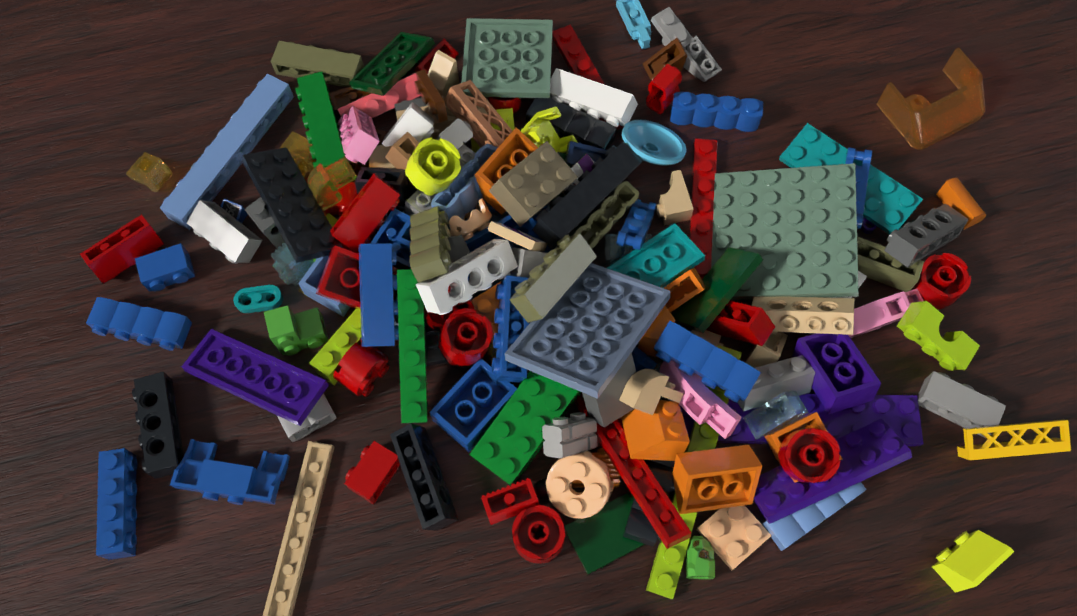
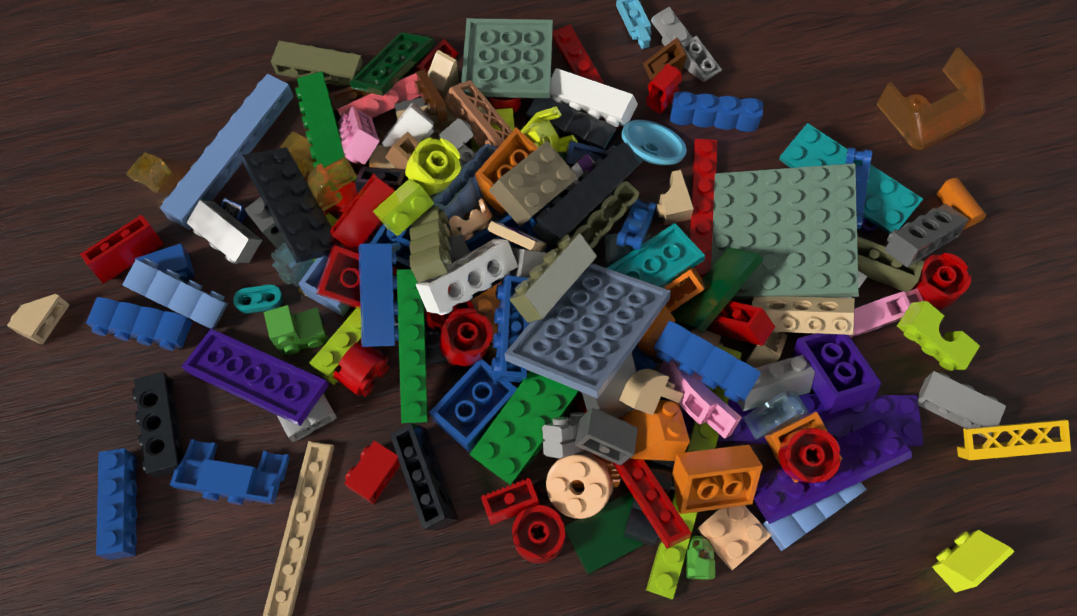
(38, 318): none -> tan slope
(176, 294): none -> medium blue brick
(403, 207): none -> lime brick
(606, 436): none -> dark grey brick

